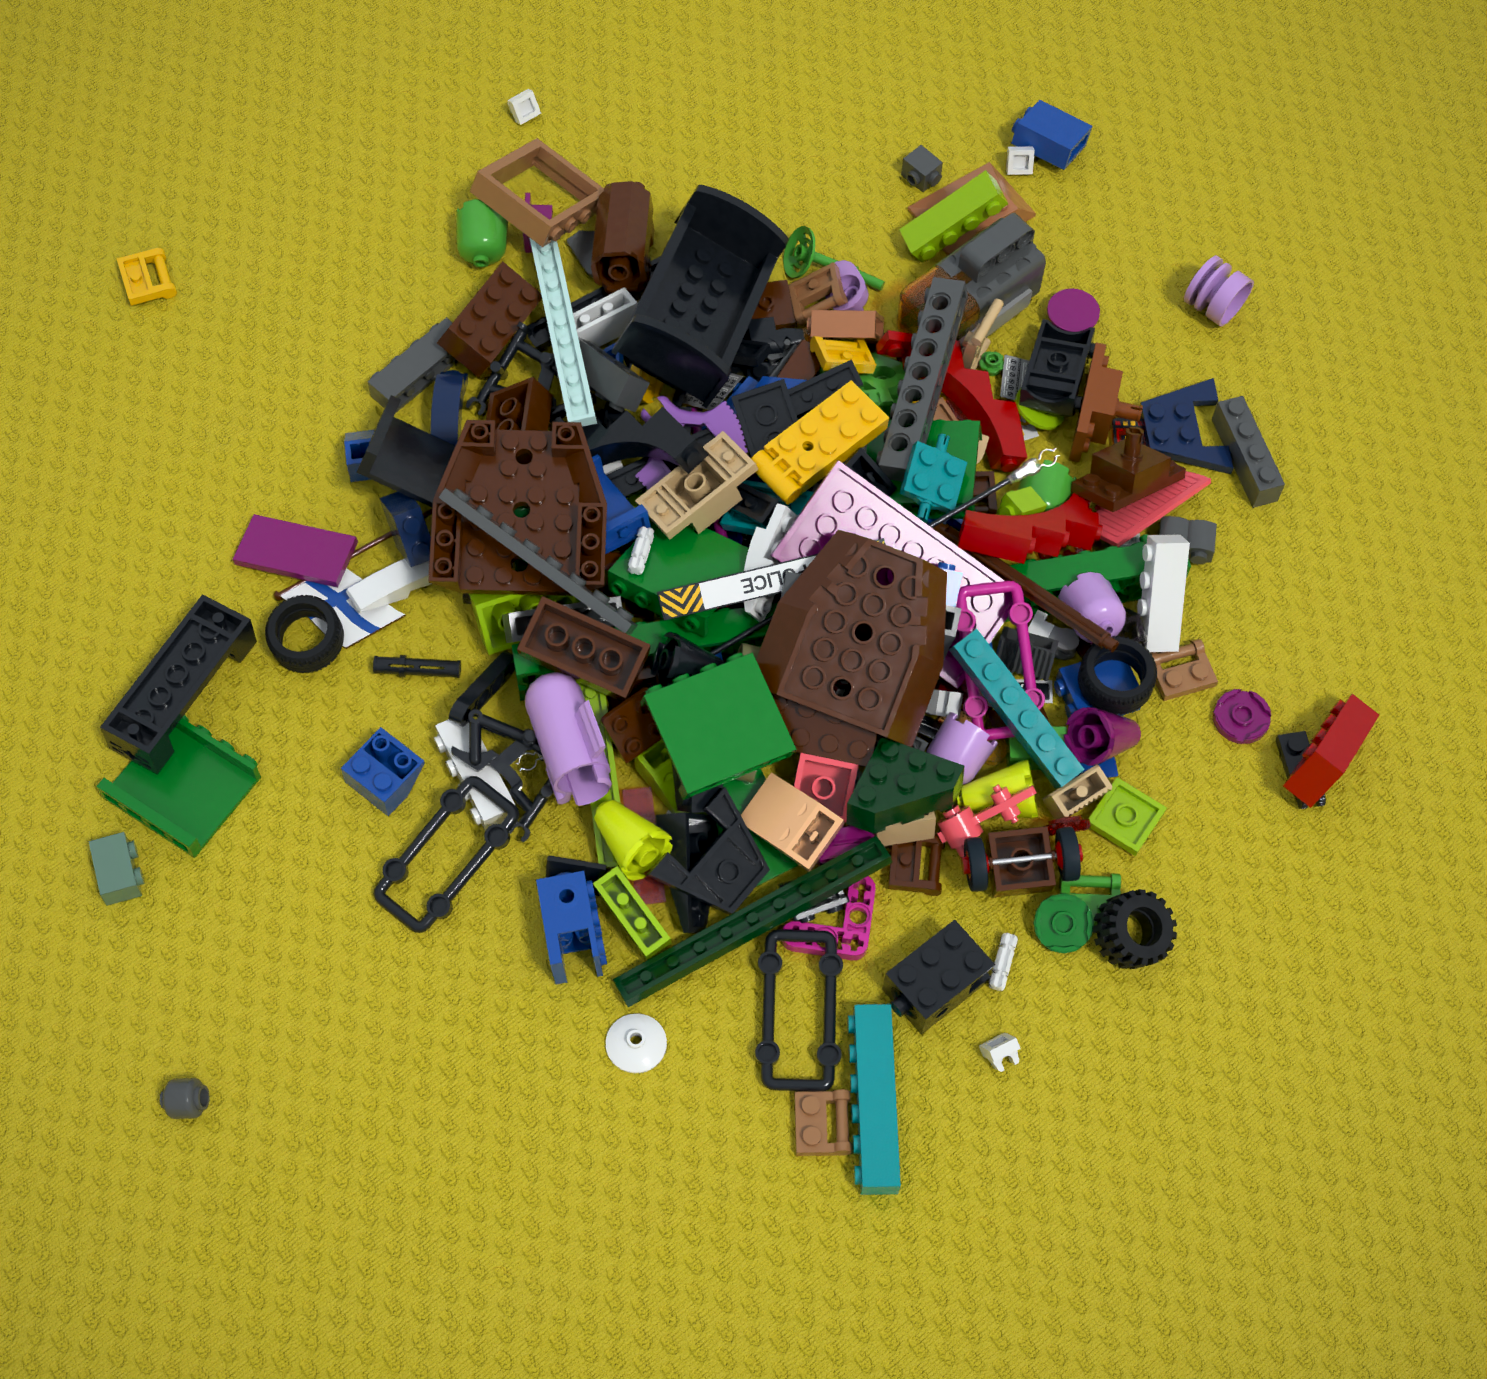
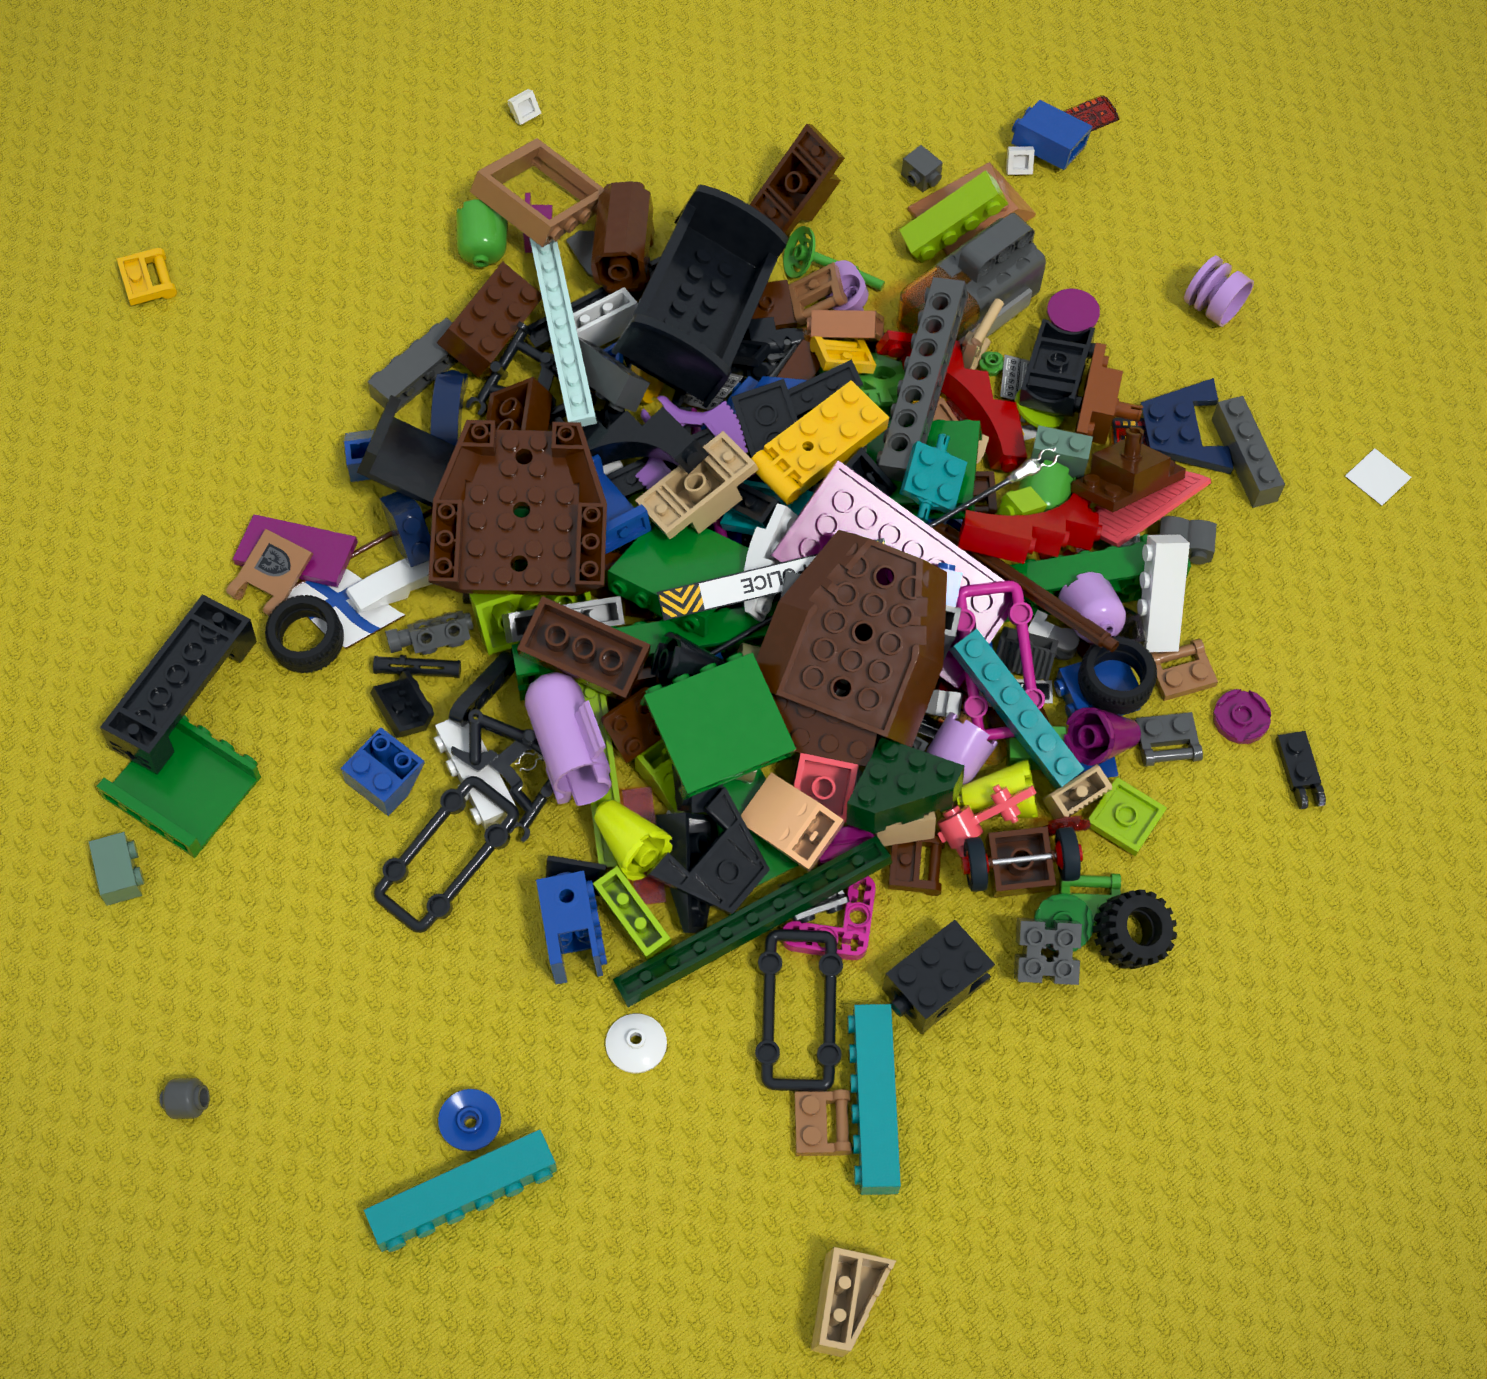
(271, 567): none -> medium nougat flag
(403, 705): none -> black bracket
(435, 634): none -> dark grey brick
(461, 1191): none -> teal brick
(464, 1106): none -> blue dish
(529, 552): dark grey plate -> none
(640, 550): white axle -> none
(800, 181): none -> reddish brown brick
(846, 1296): none -> tan wedge
(1000, 1047): white tile -> none
(1003, 961): white axle -> none
(1060, 966): none -> dark grey brick
(1071, 447): none -> sand green brick
(1095, 112): none -> clear red piece
(1168, 731): none -> dark grey plate
(1331, 749): red wedge -> none
(1378, 476): none -> white sticker

